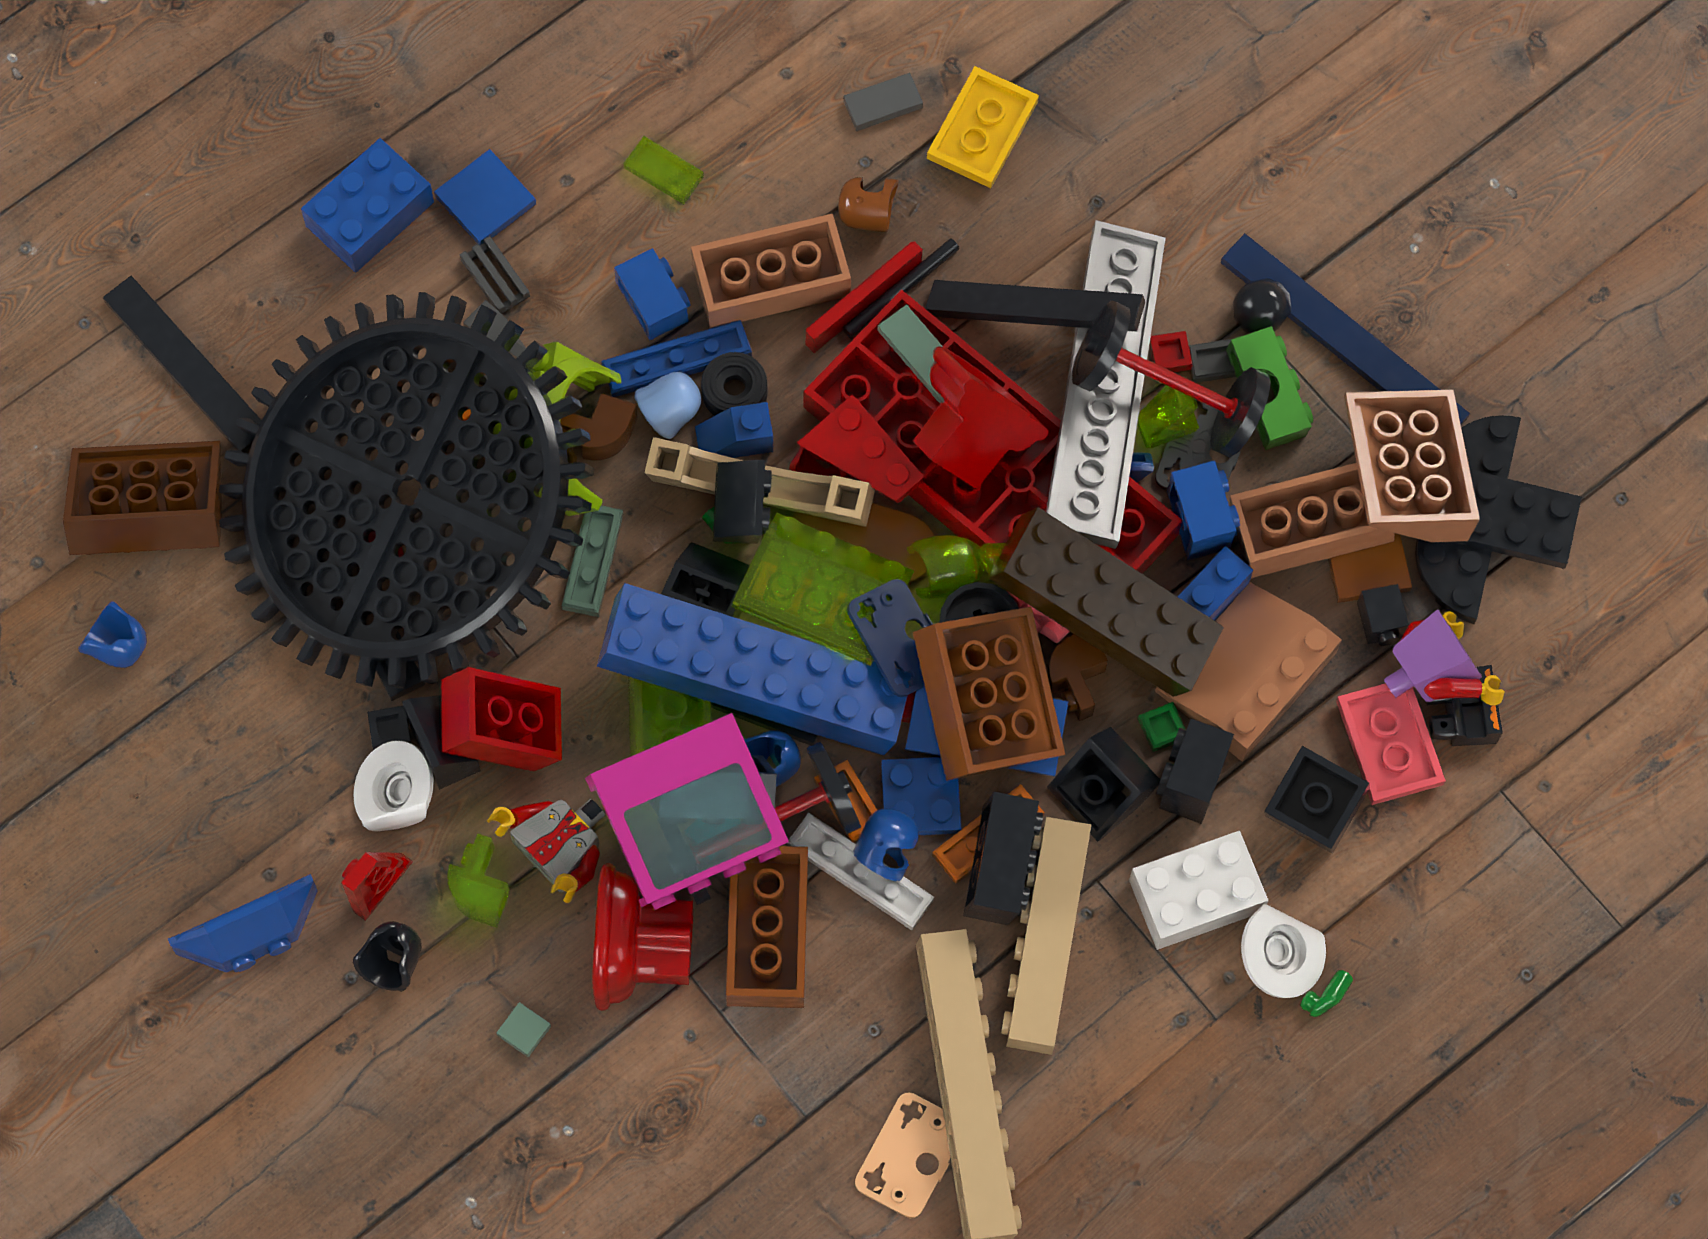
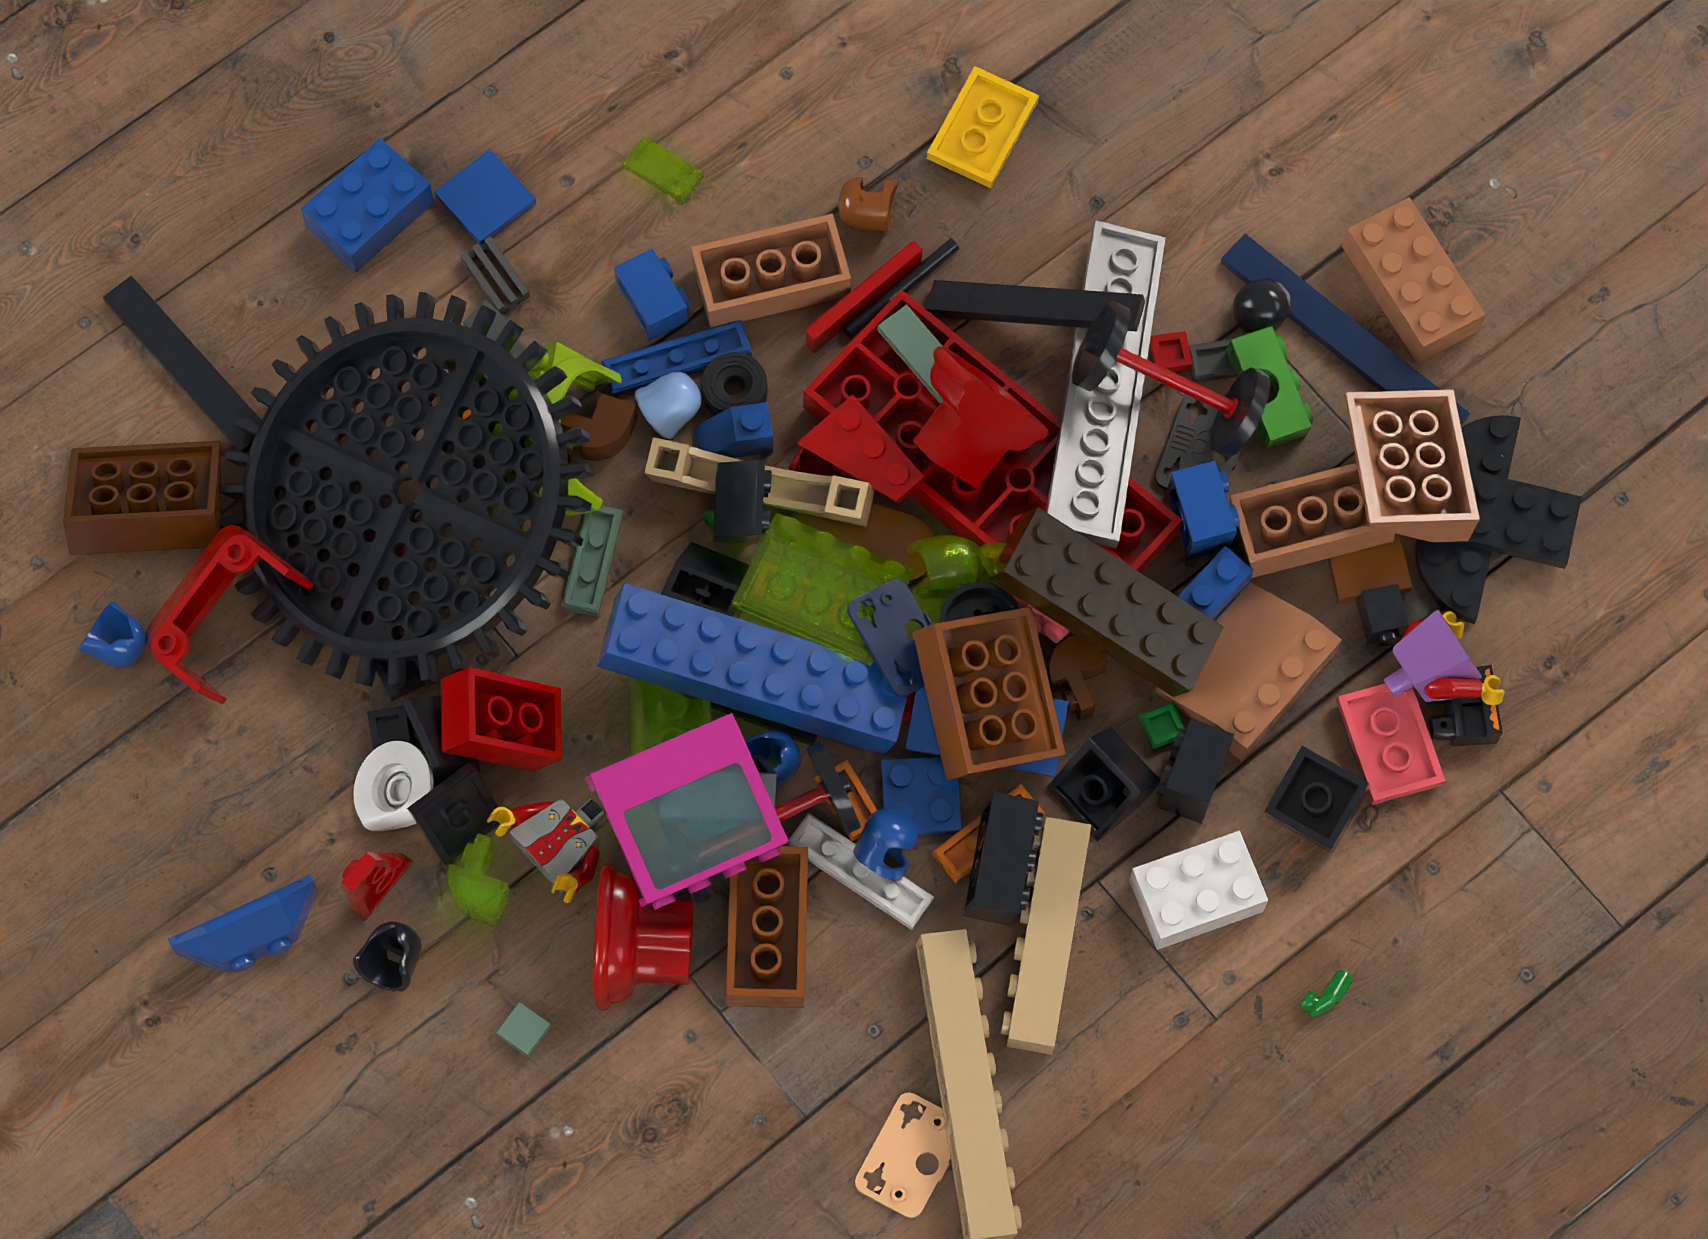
(228, 554): none -> red windscreen
(455, 813): none -> black tile
(883, 101): dark grey tile -> none
(1141, 466): blue slope -> none
(1167, 417): clear neon green slope -> none
(1282, 953): white hat -> none
(1413, 280): none -> nougat brick

